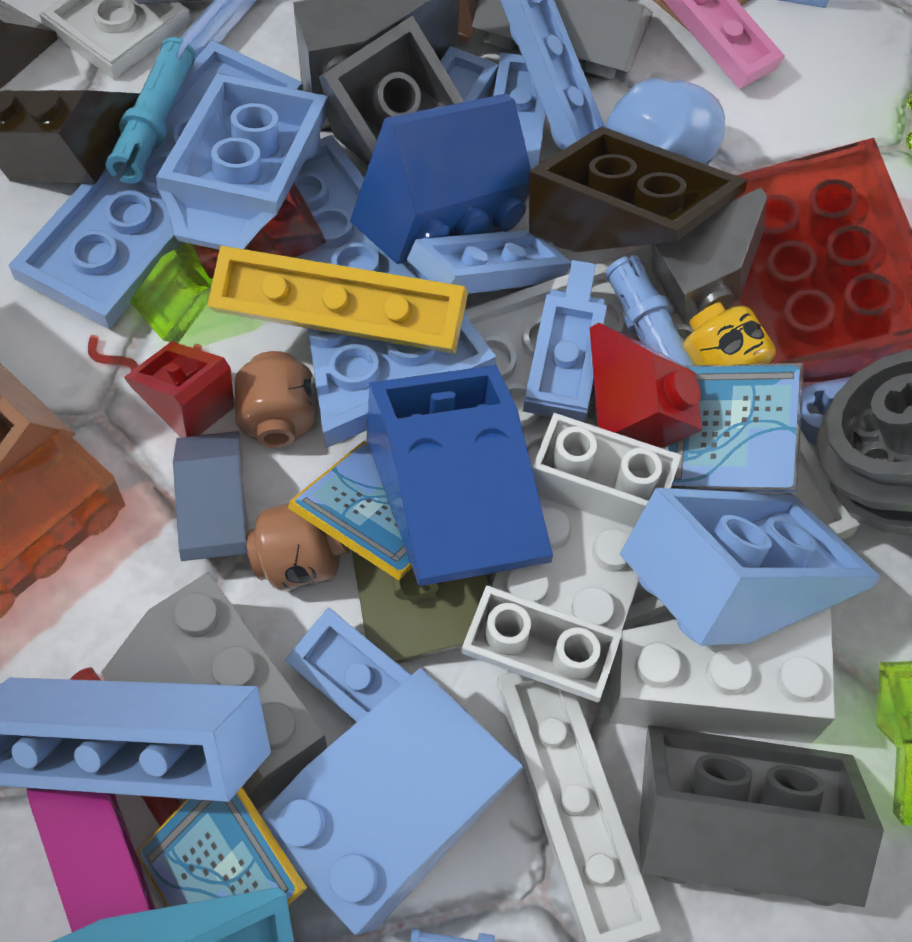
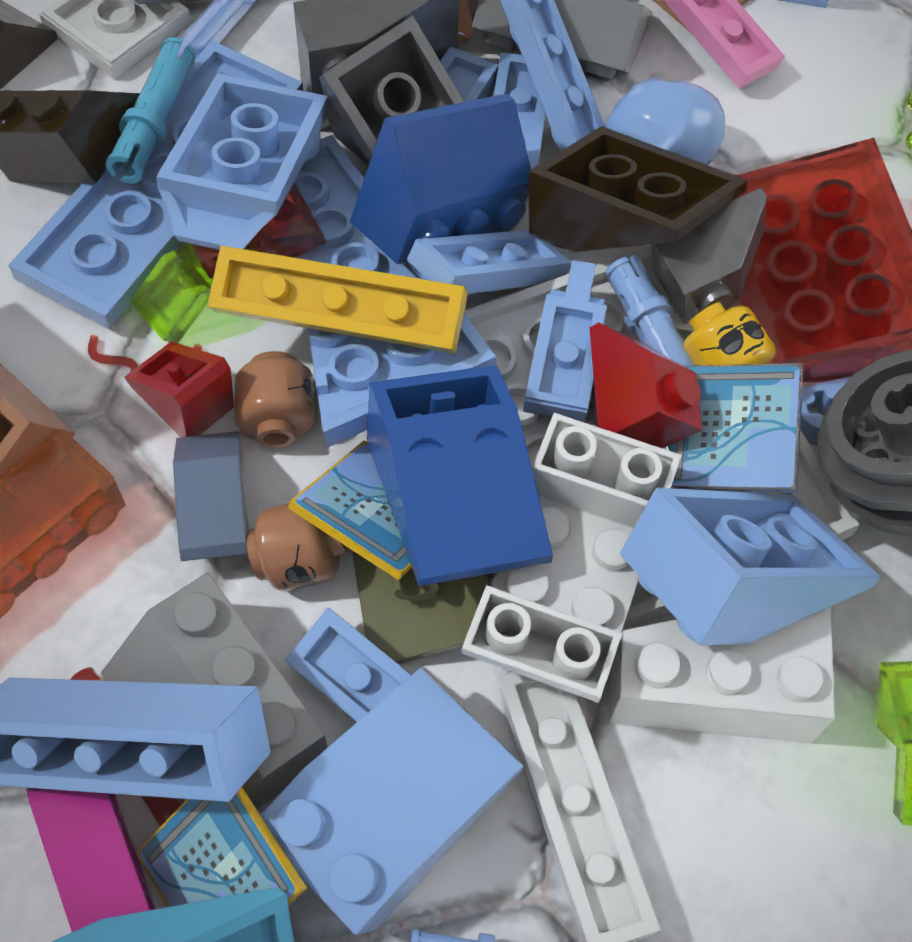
(757, 817): flat silver slope -> none

